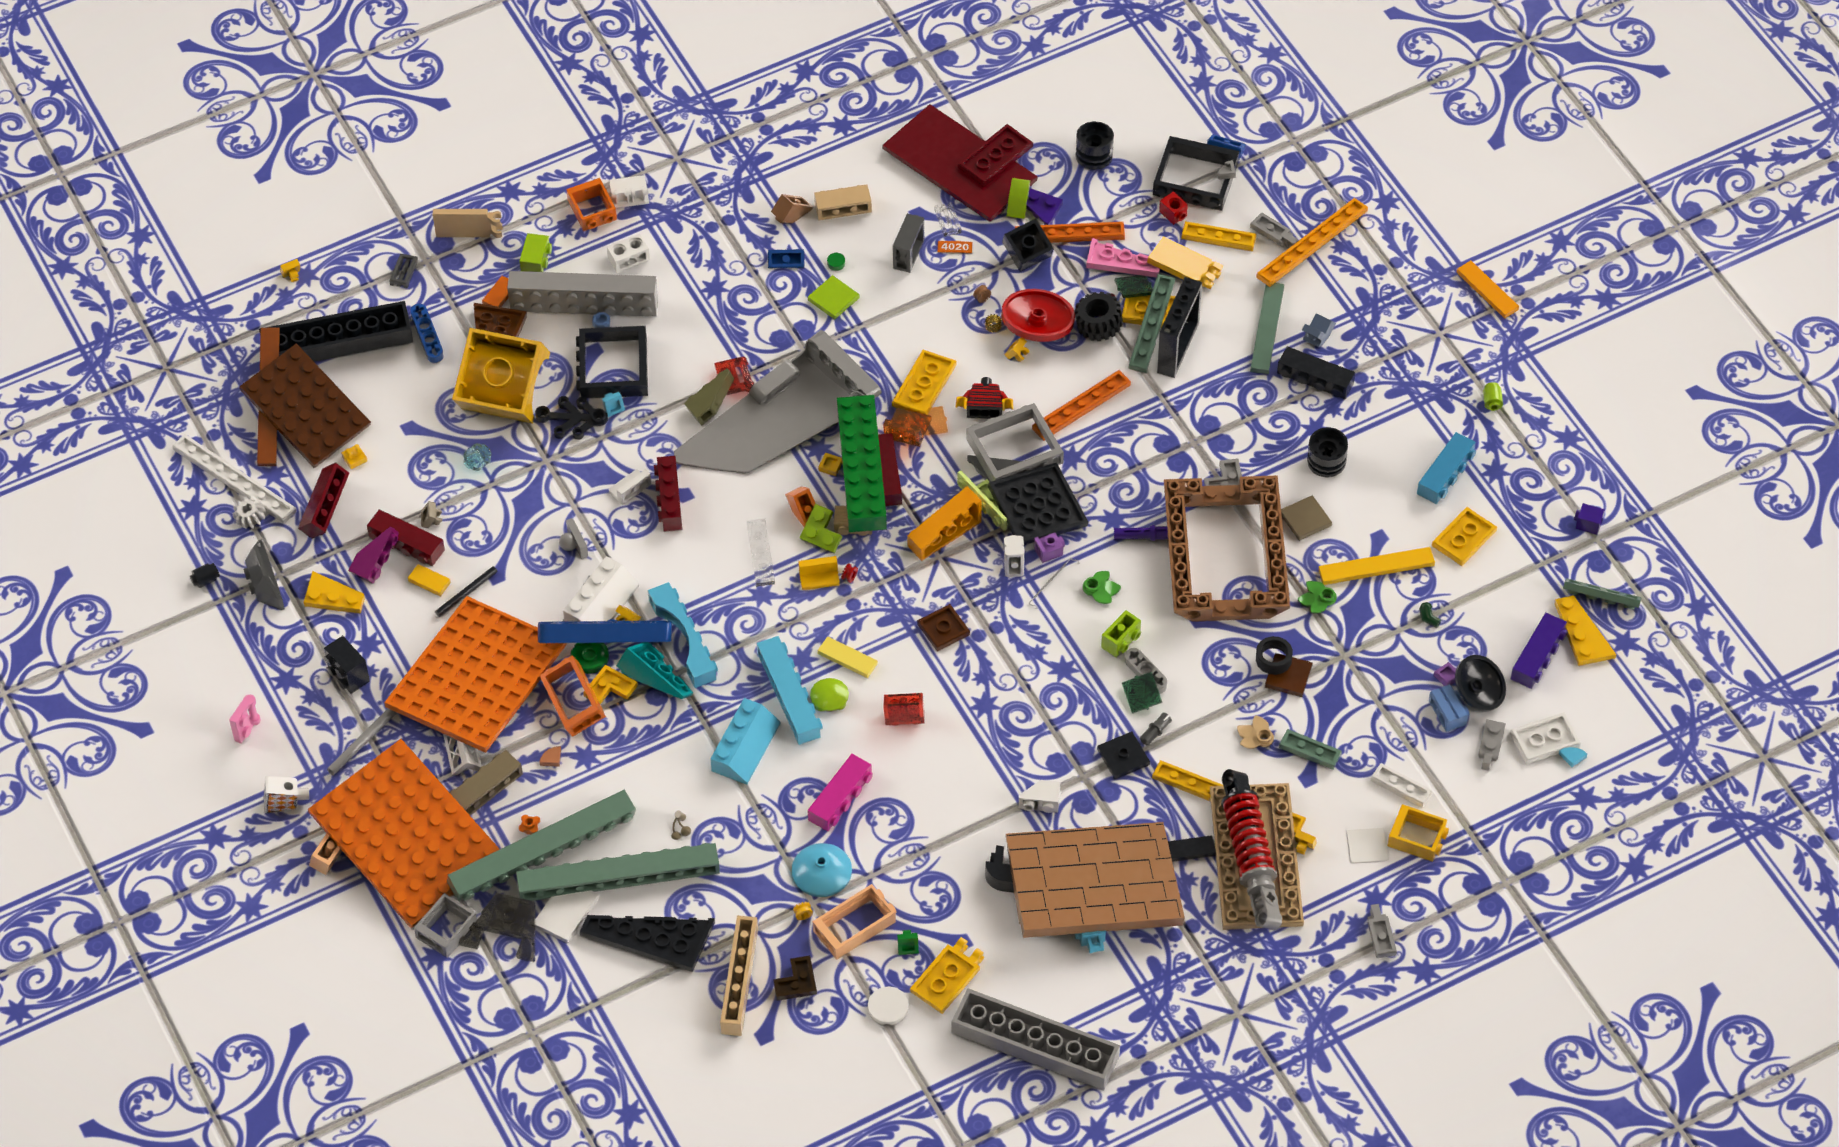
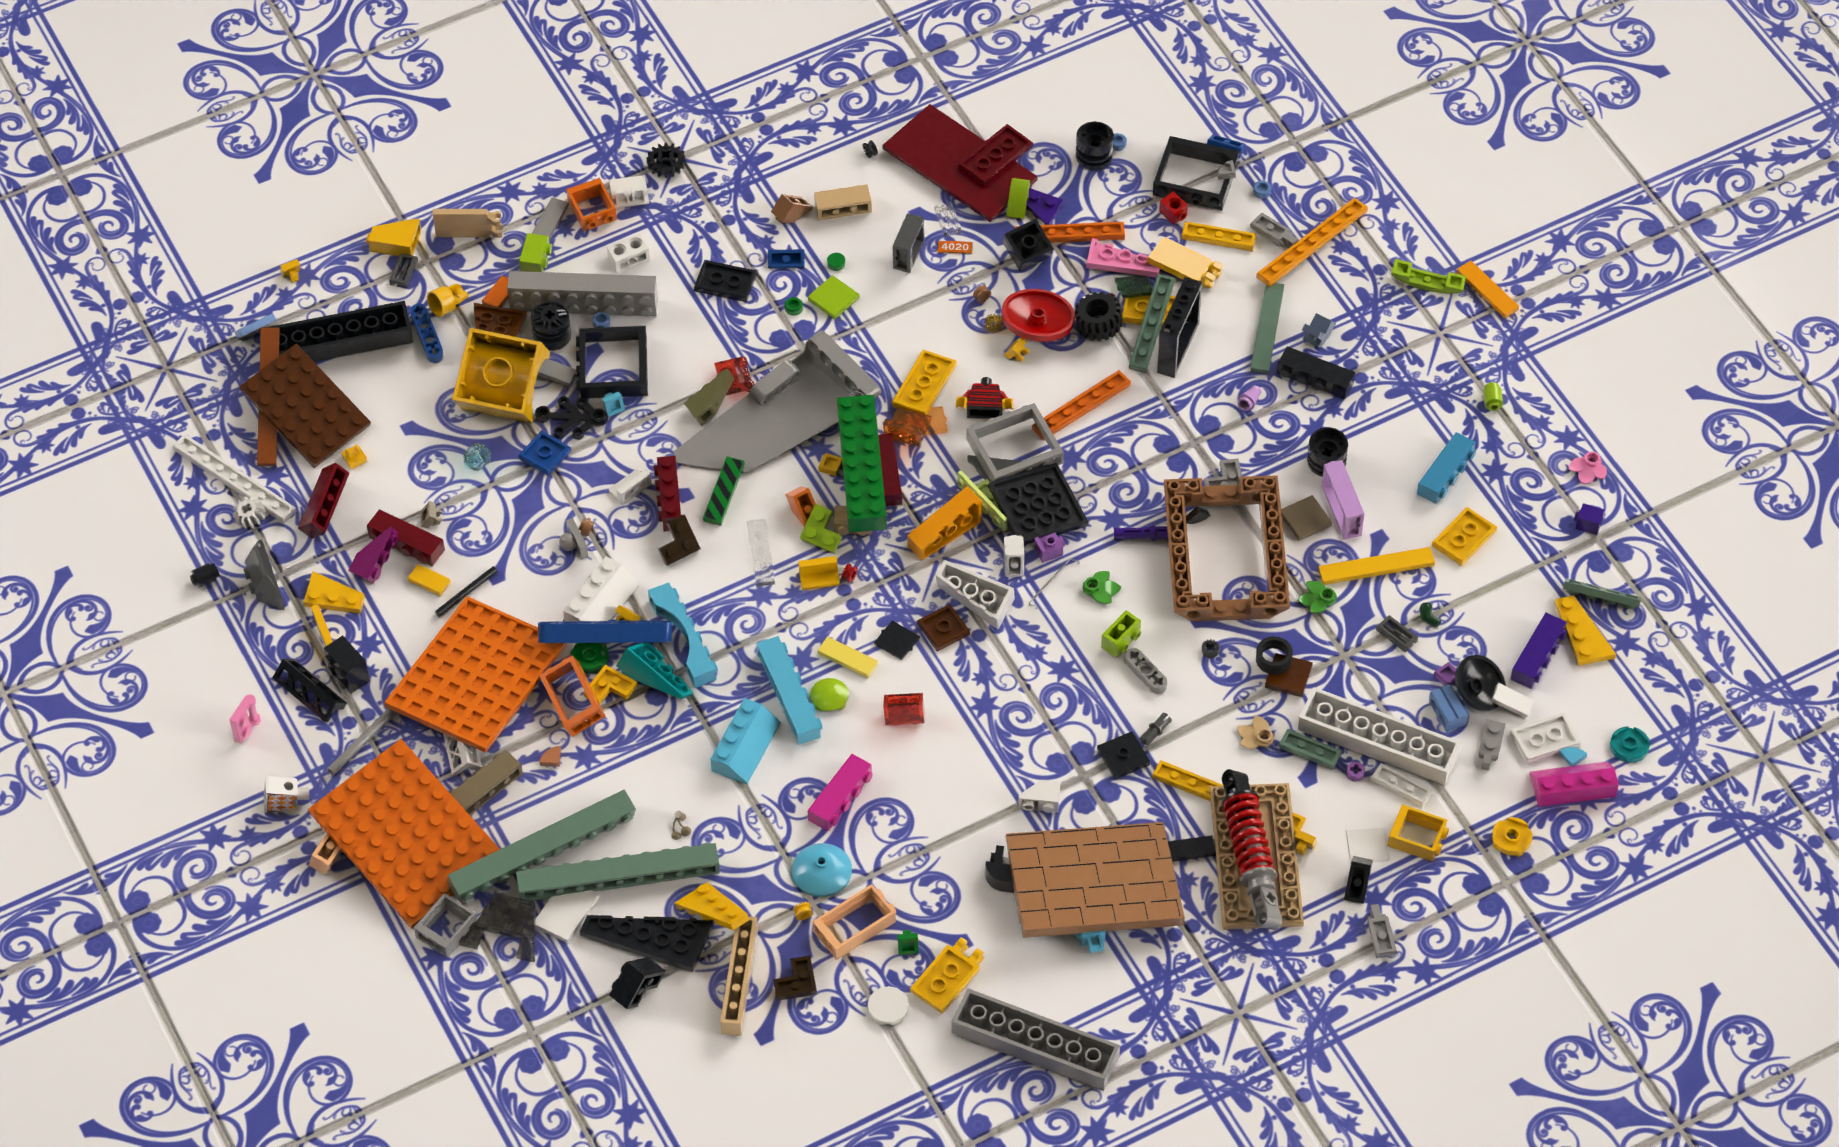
(255, 325): none -> light blue tile
(310, 682): none -> black fence
(321, 625): none -> yellow tile
(395, 237): none -> yellow slope
(444, 299): none -> yellow piece
(529, 829): orange plate -> none
(544, 453): none -> blue plate
(551, 217): none -> light grey tile
(551, 325): none -> black wheel
(557, 372): none -> light grey tile
(586, 526): none -> medium nougat plate
(634, 980): none -> black brick
(666, 160): none -> black gear
(683, 543): none -> dark brown plate
(713, 906): none -> yellow wing
(723, 490): none -> green tile
(725, 281): none -> black tile
(793, 306): none -> green tile
(870, 149): none -> black bush
(897, 640): none -> black piece
(978, 593): none -> white wedge
(1119, 142): none -> medium blue tile
(1142, 692): clear green piece -> none
(1197, 515): none -> black tile
(1210, 653): none -> dark grey bush
(1249, 398): none -> lavender cone
(1262, 189): none -> medium blue tile
(1342, 499): none -> lavender window
(1355, 777): none -> medium lavender bush
(1358, 879): none -> black slope
(1379, 736): none -> white brick
(1394, 635): none -> dark grey tile
(1427, 280): none -> lime slope
(1512, 700): none -> white tile
(1512, 846): none -> yellow plate
(1574, 783): none -> dark pink slope
(1588, 470): none -> bright pink plate
(1629, 744): none -> teal tile

